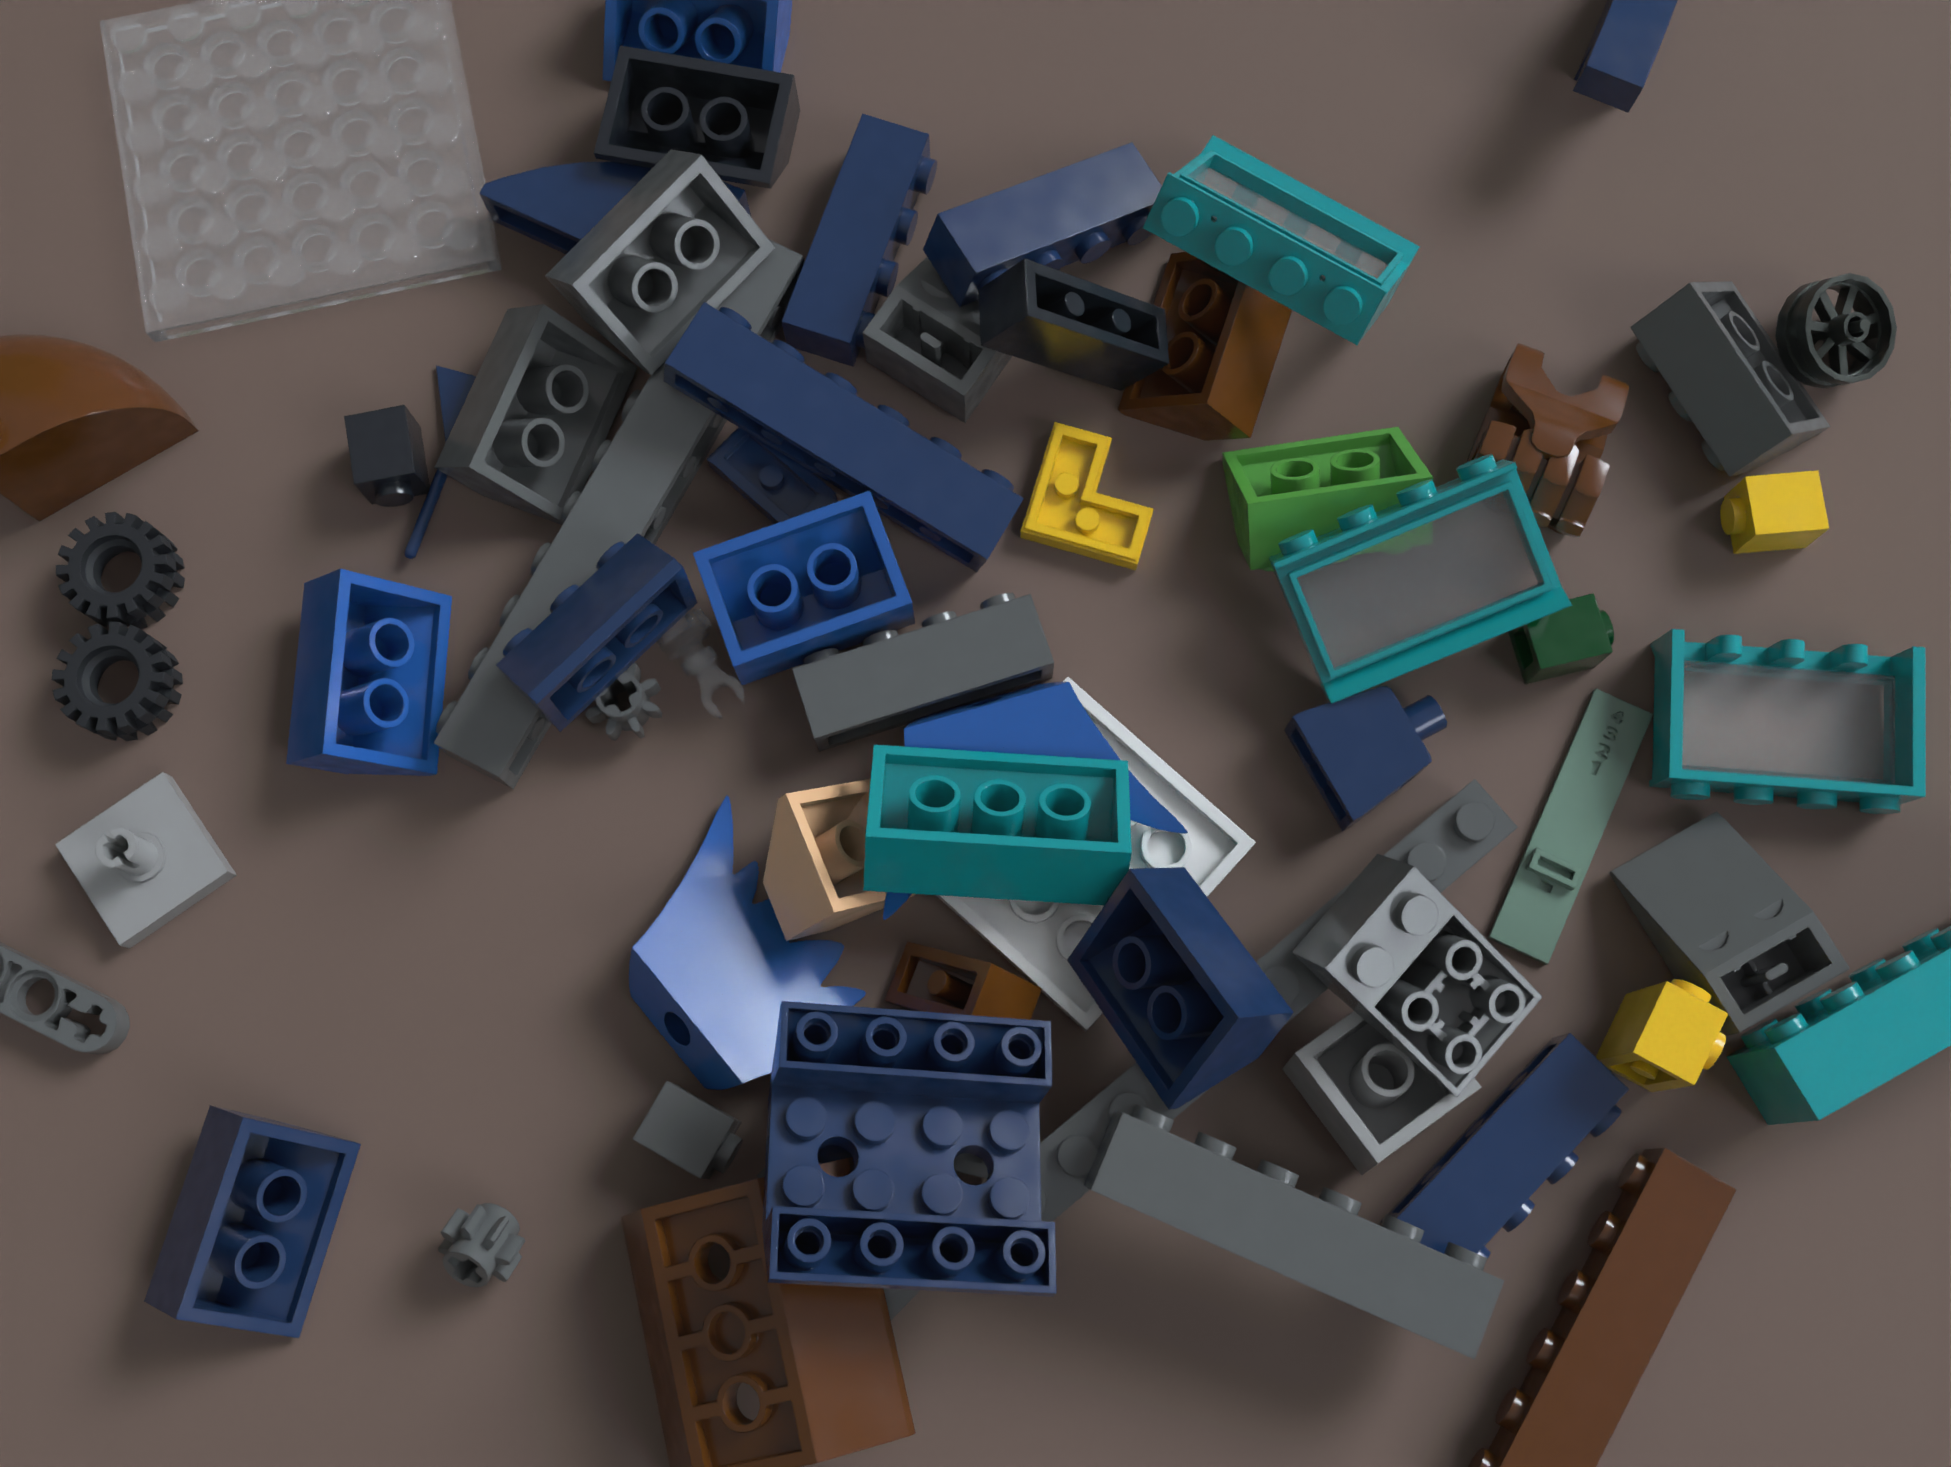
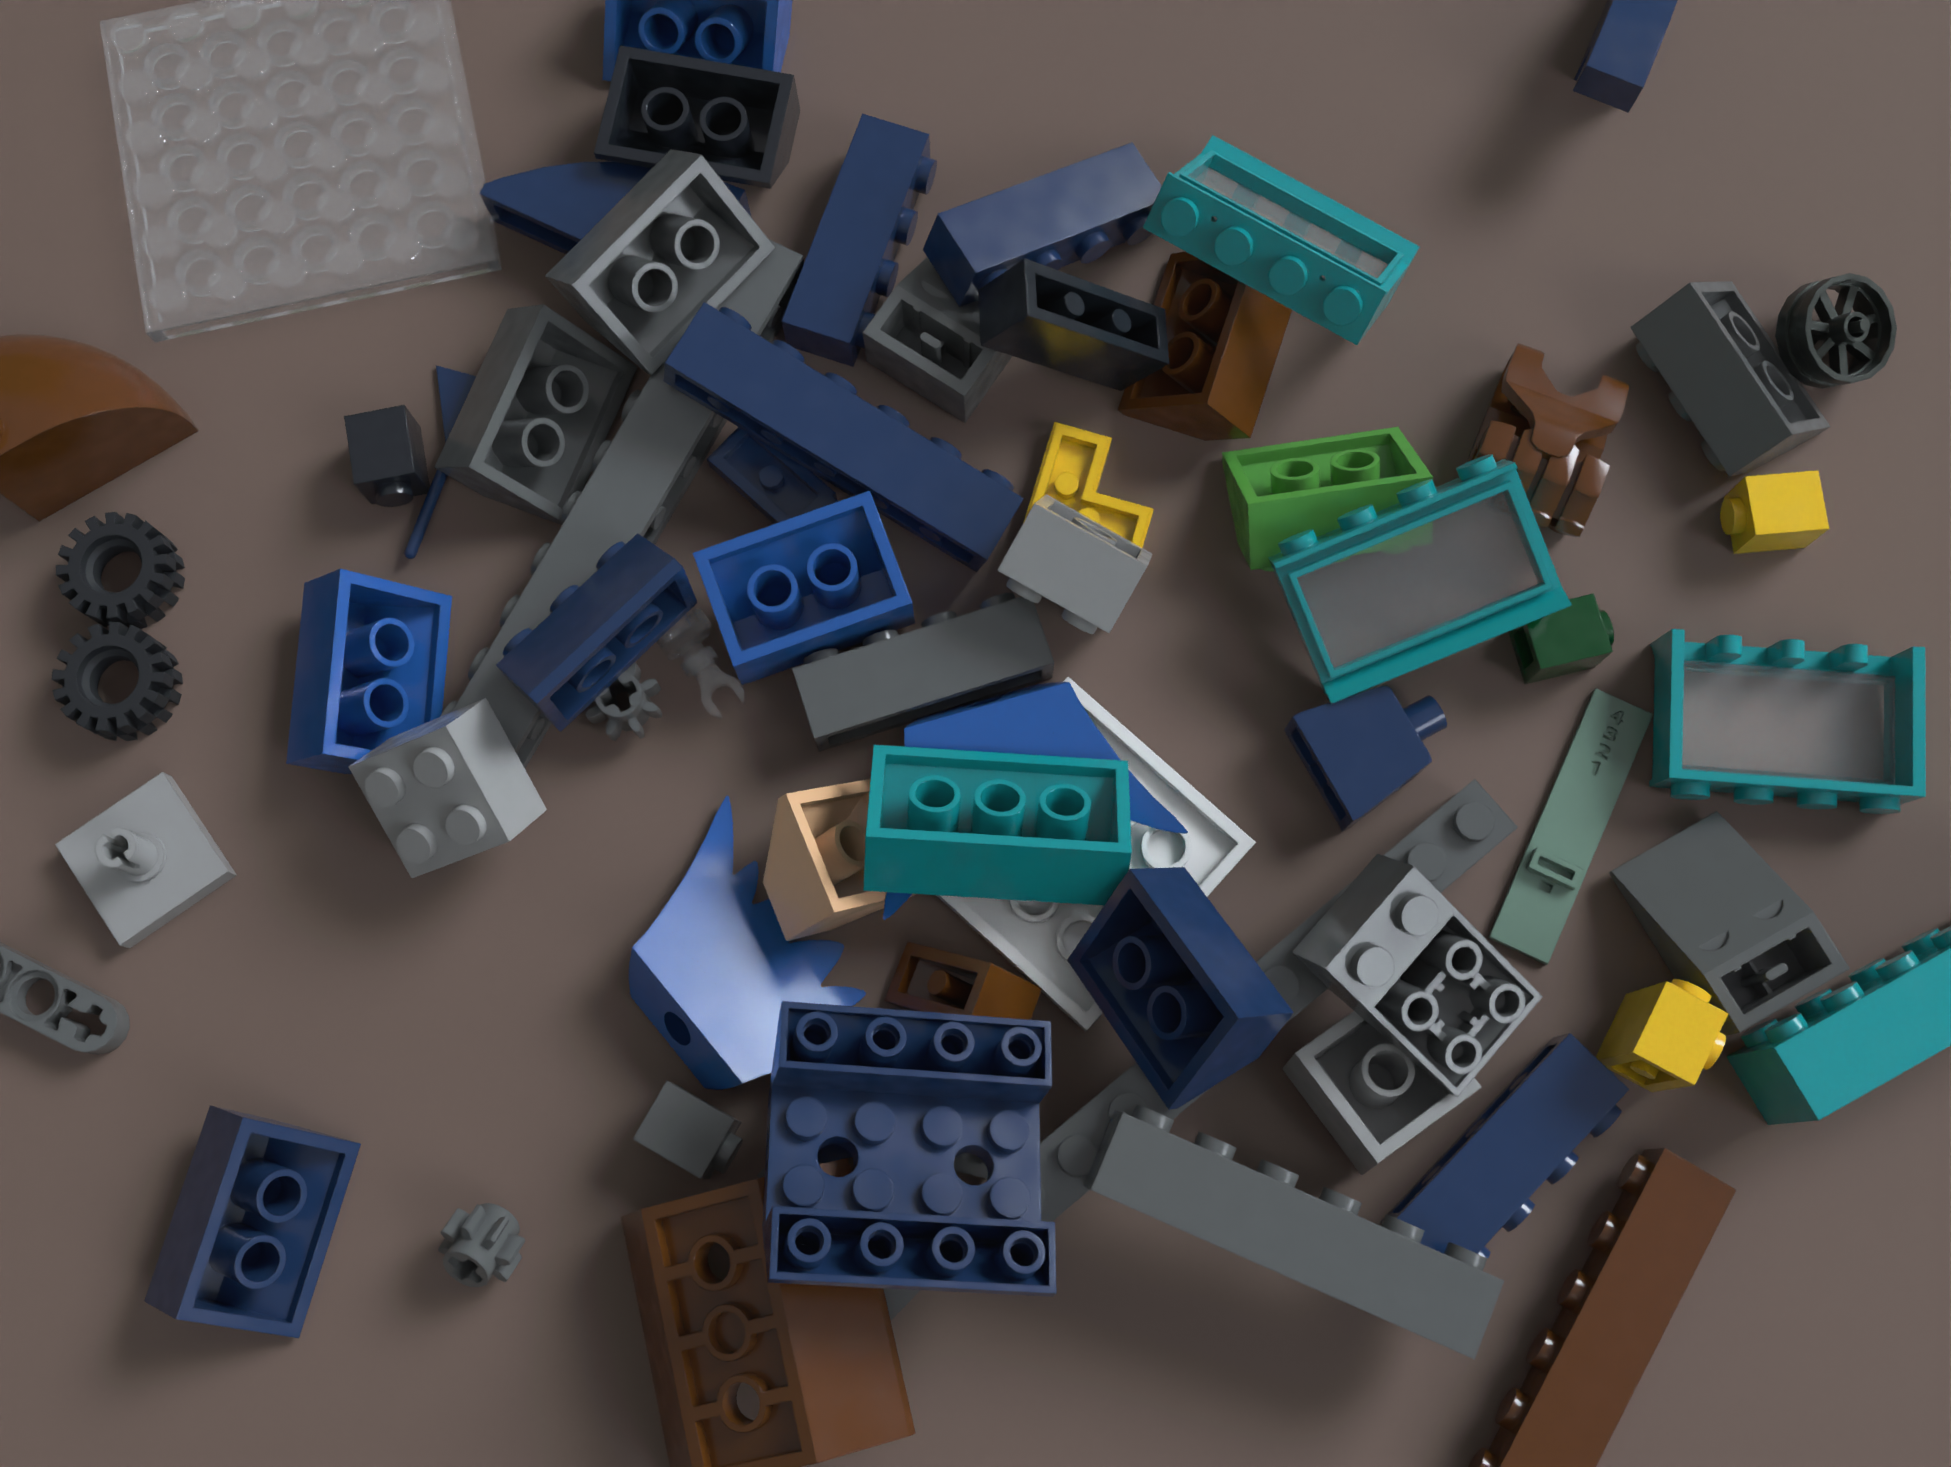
(448, 788): none -> light grey brick
(1074, 565): none -> light grey brick

